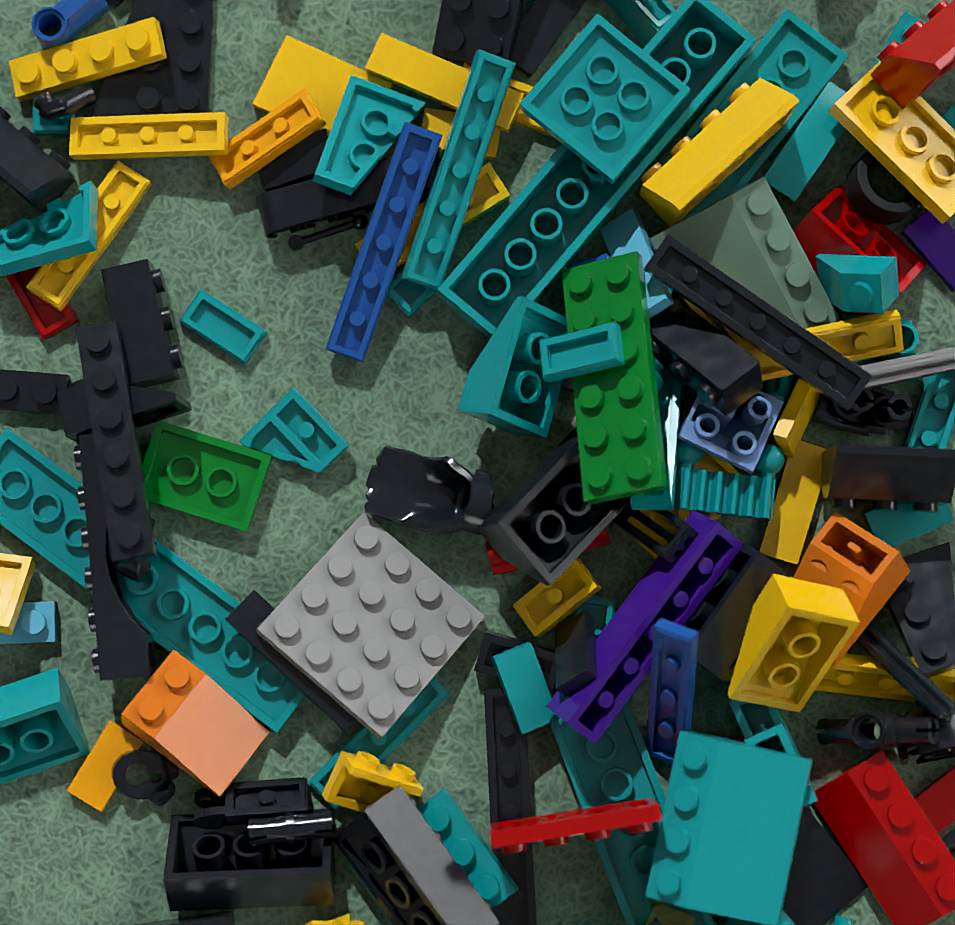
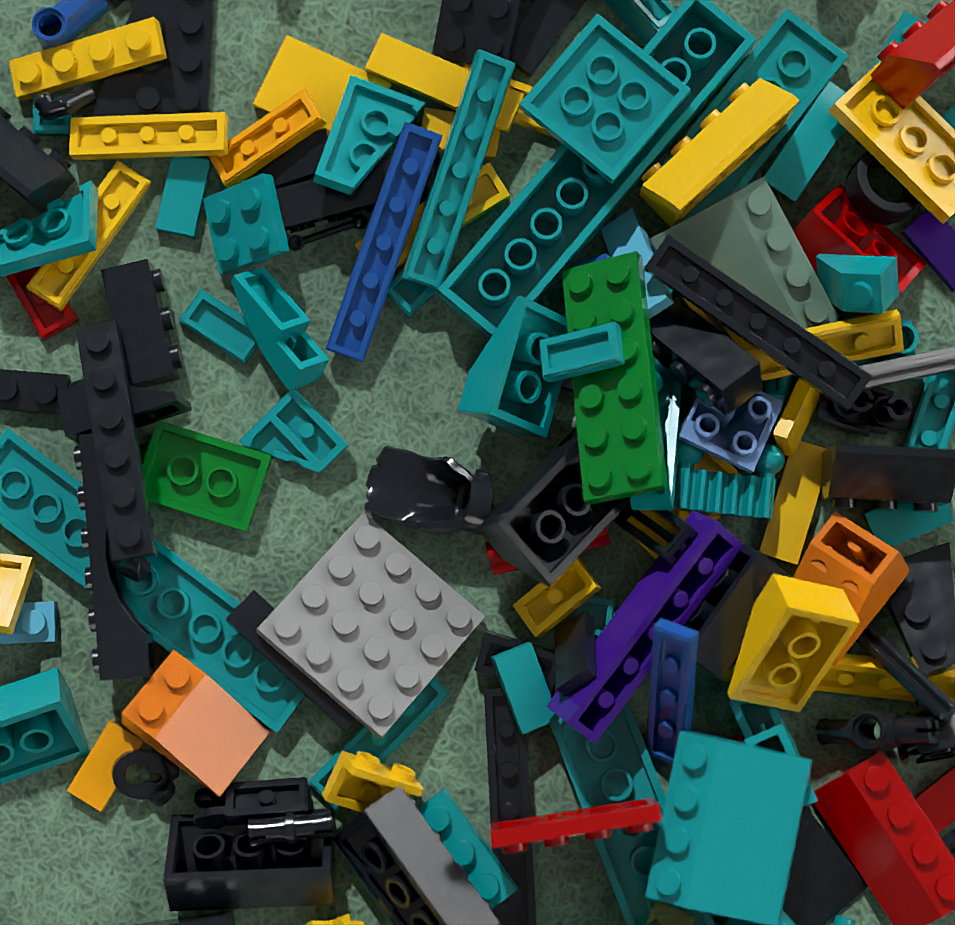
(183, 196): none -> teal tile
(246, 224): none -> teal plate
(279, 328): none -> teal slope

